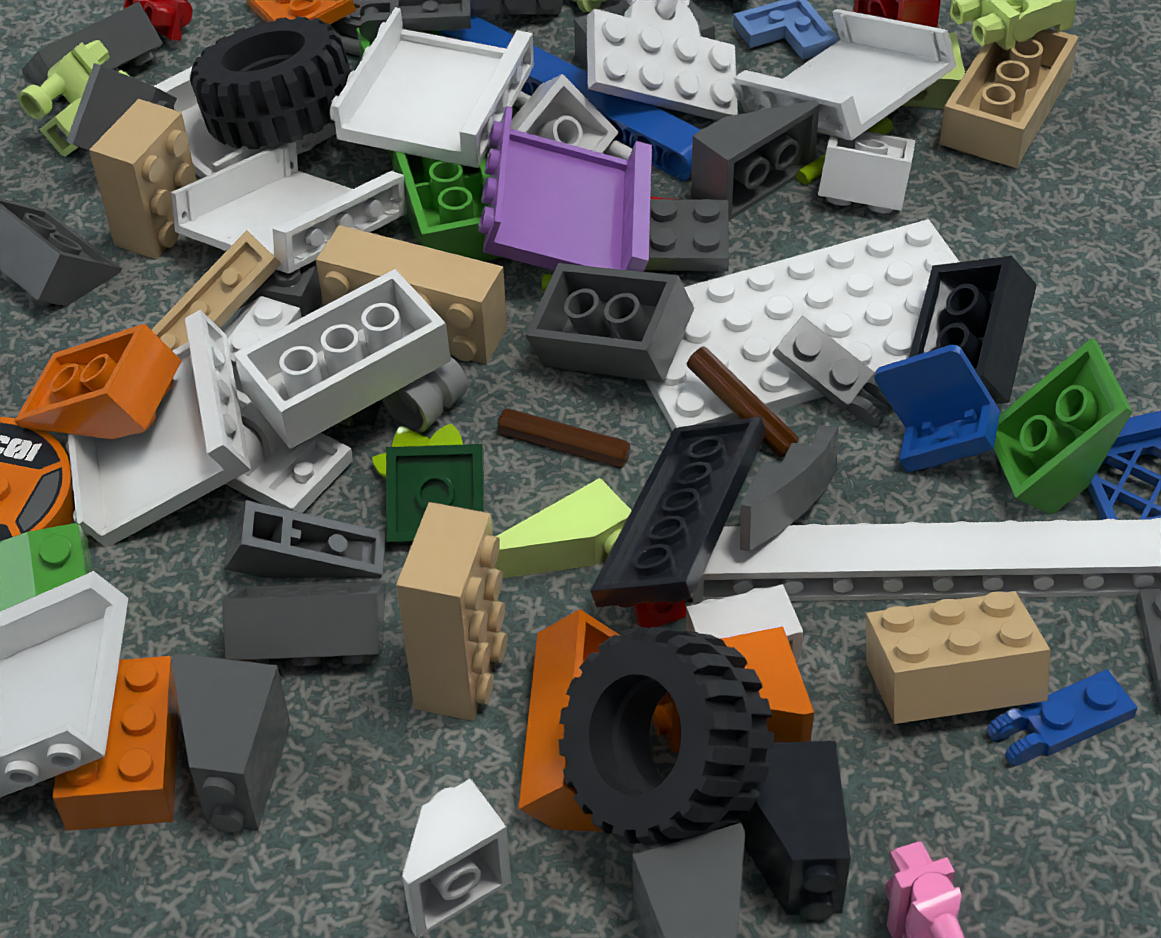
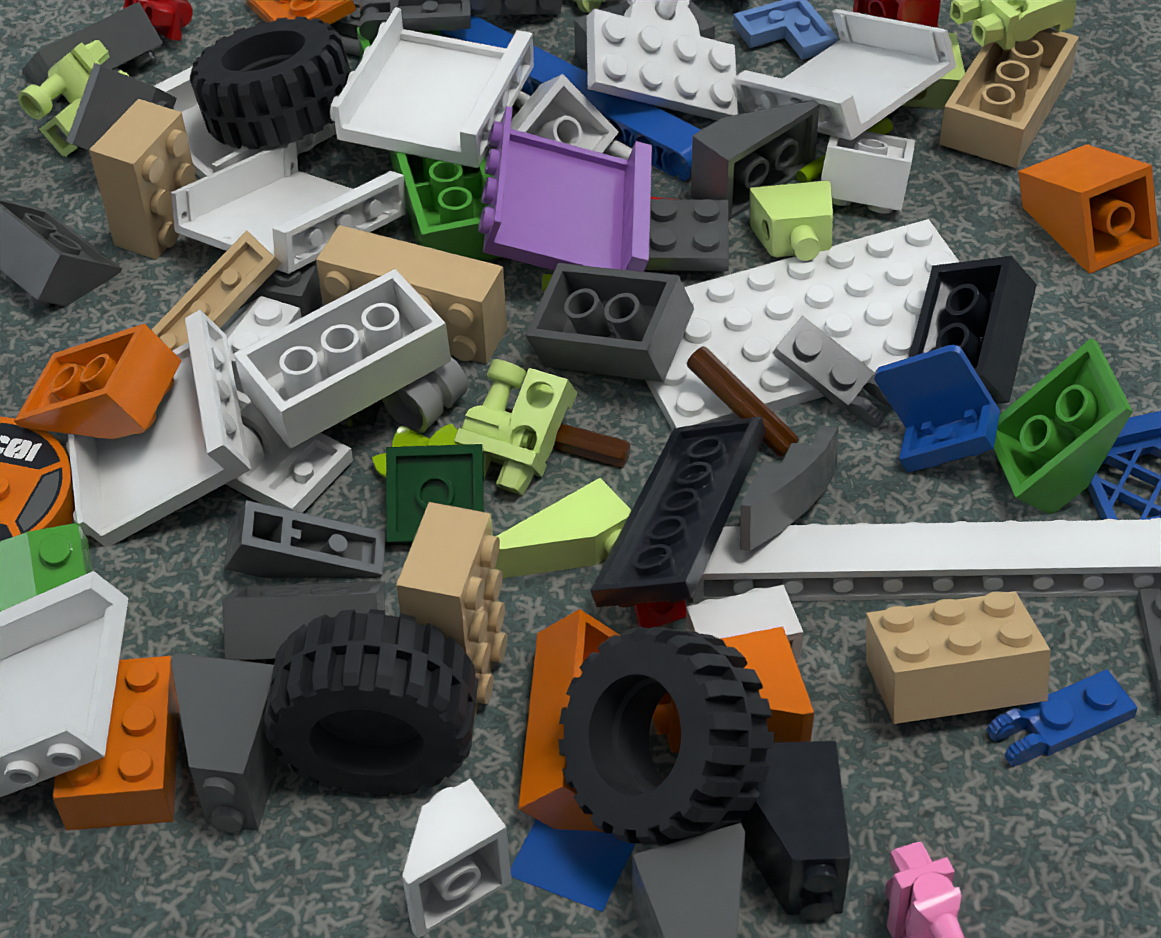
(371, 703): none -> black tyre
(525, 436): none -> yellowish green hips
(572, 863): none -> blue window
(793, 218): none -> yellowish green torso
(1093, 204): none -> orange slope

